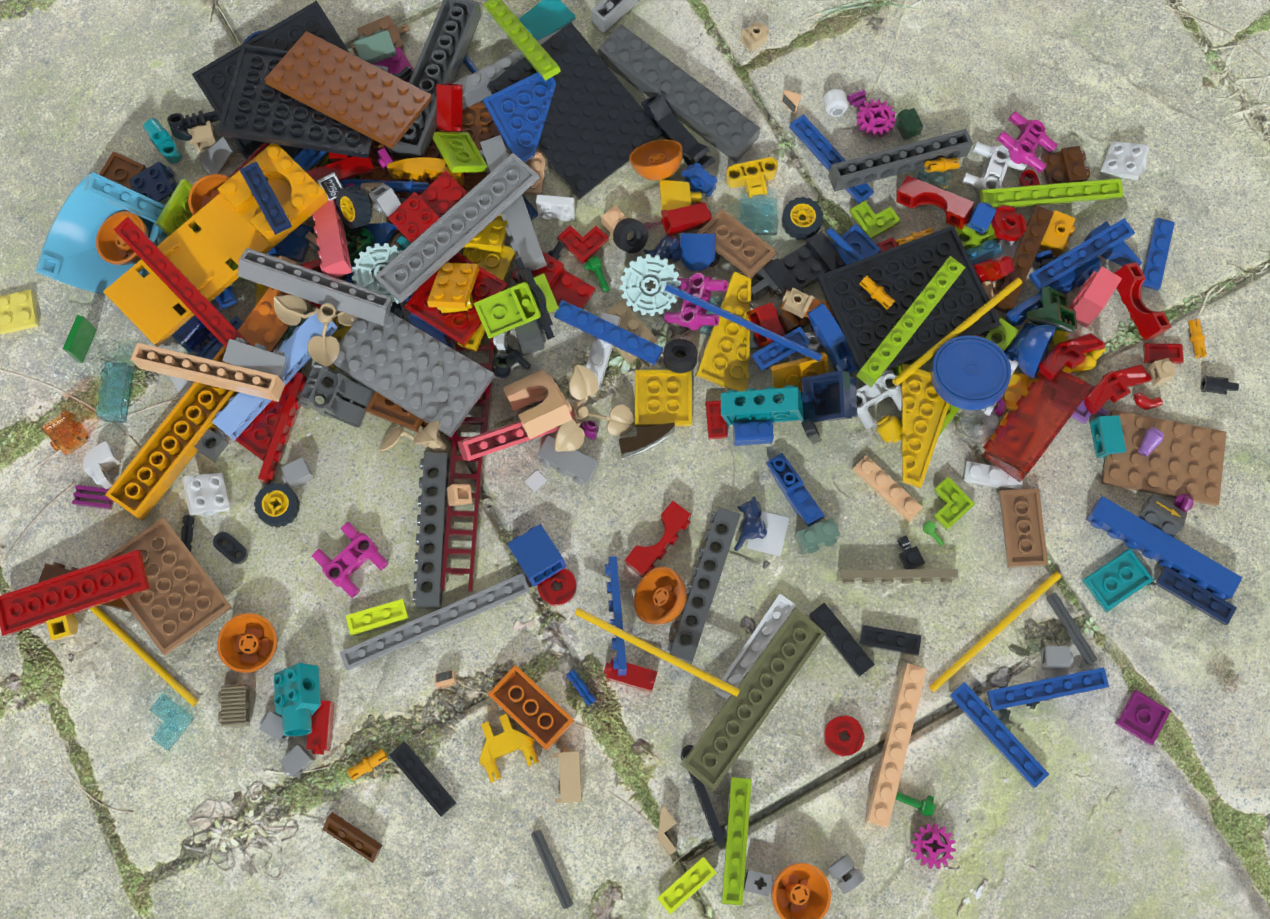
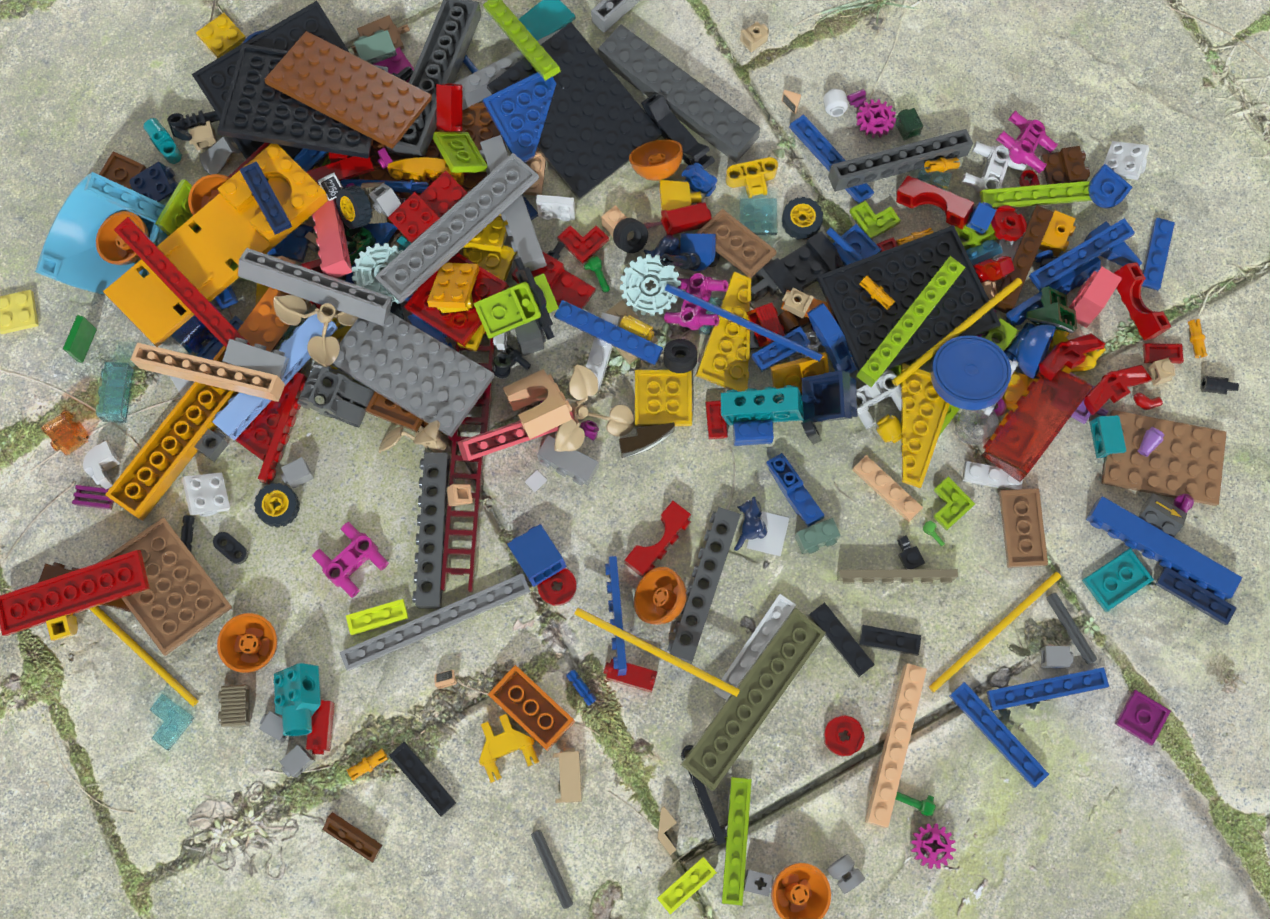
(221, 35): none -> yellow plate
(637, 327): none -> yellow head
(684, 260): none -> black pin
(1108, 188): none -> blue tile

